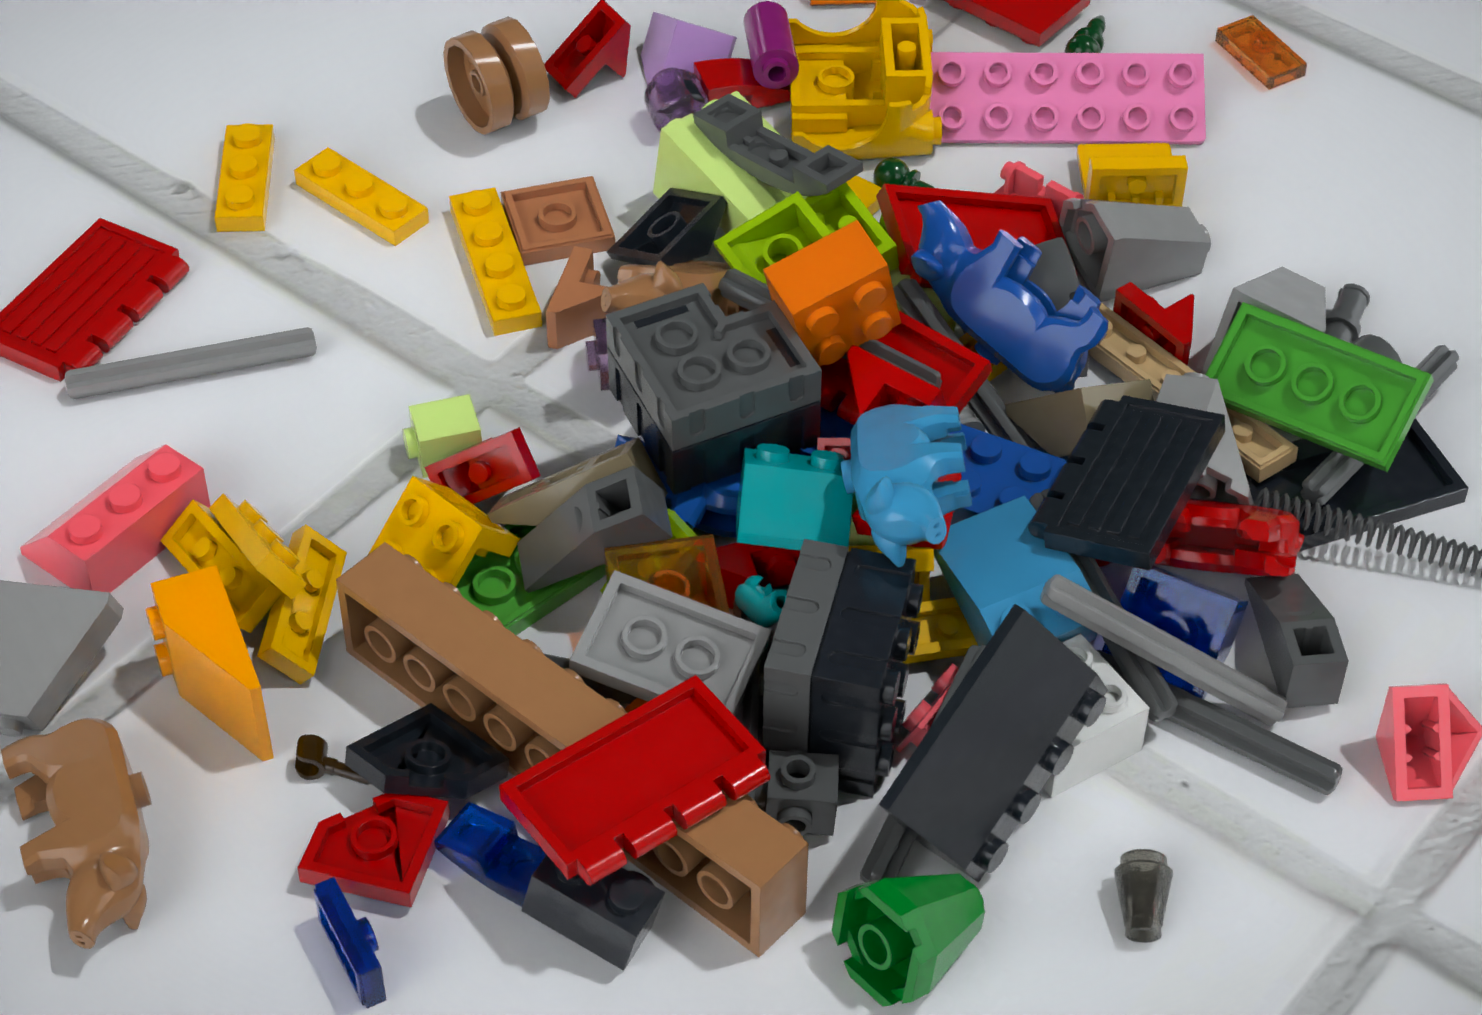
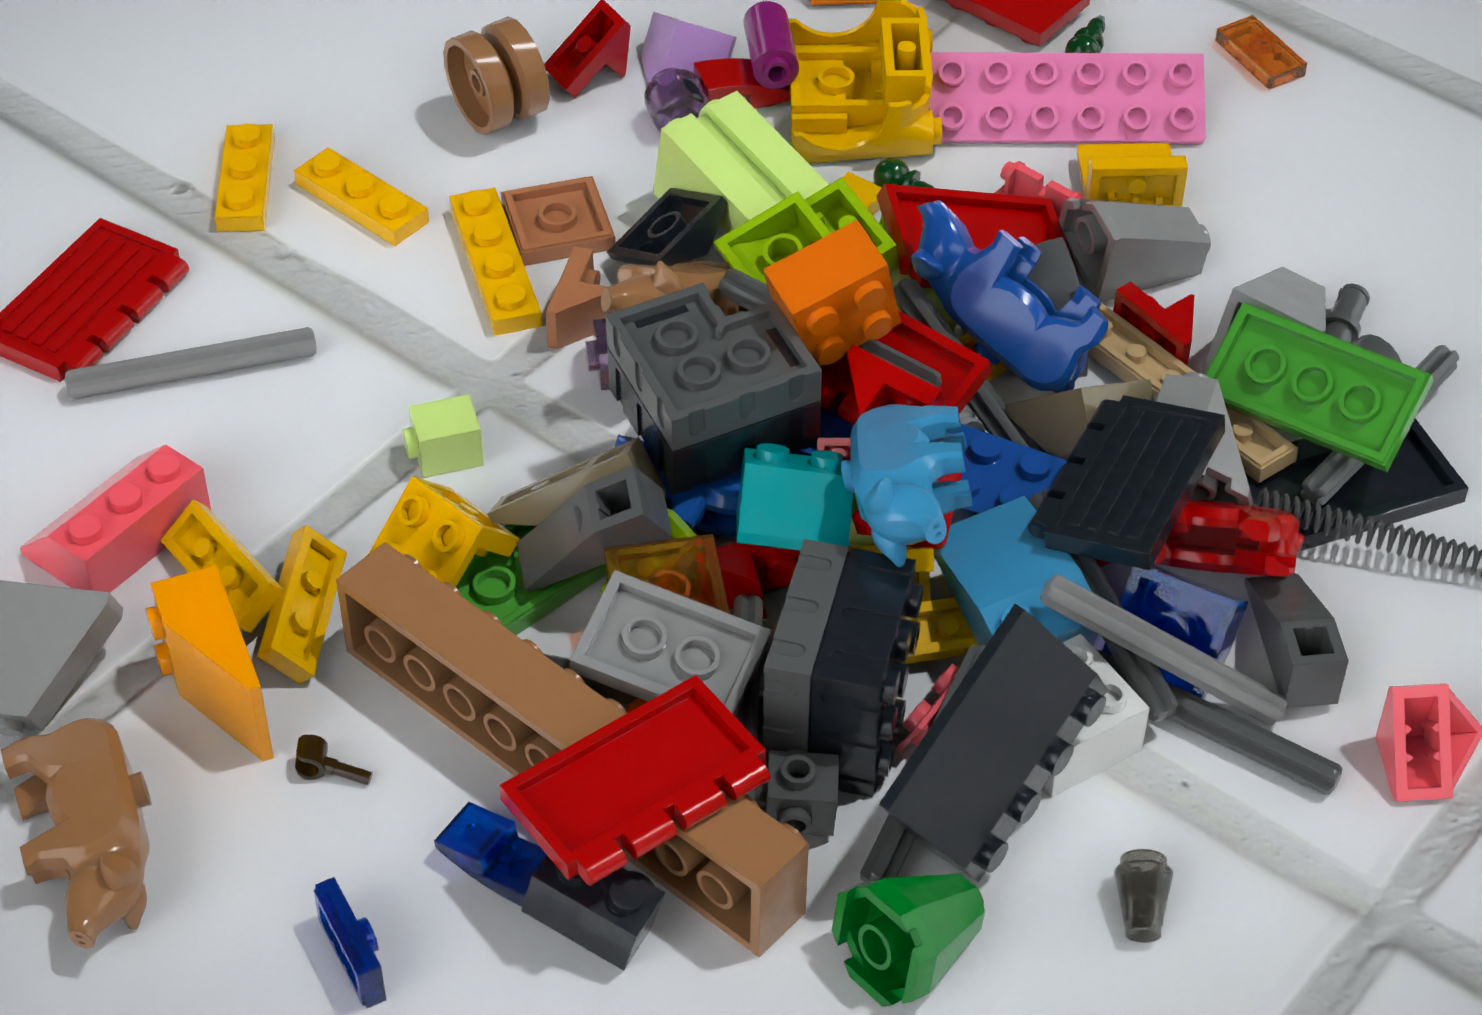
(259, 544): yellow plate -> none
(378, 849): red plate -> none
(427, 757): black plate -> none
(486, 467): red slope -> none
(740, 135): dark grey slope -> none
(760, 602): teal arm -> none

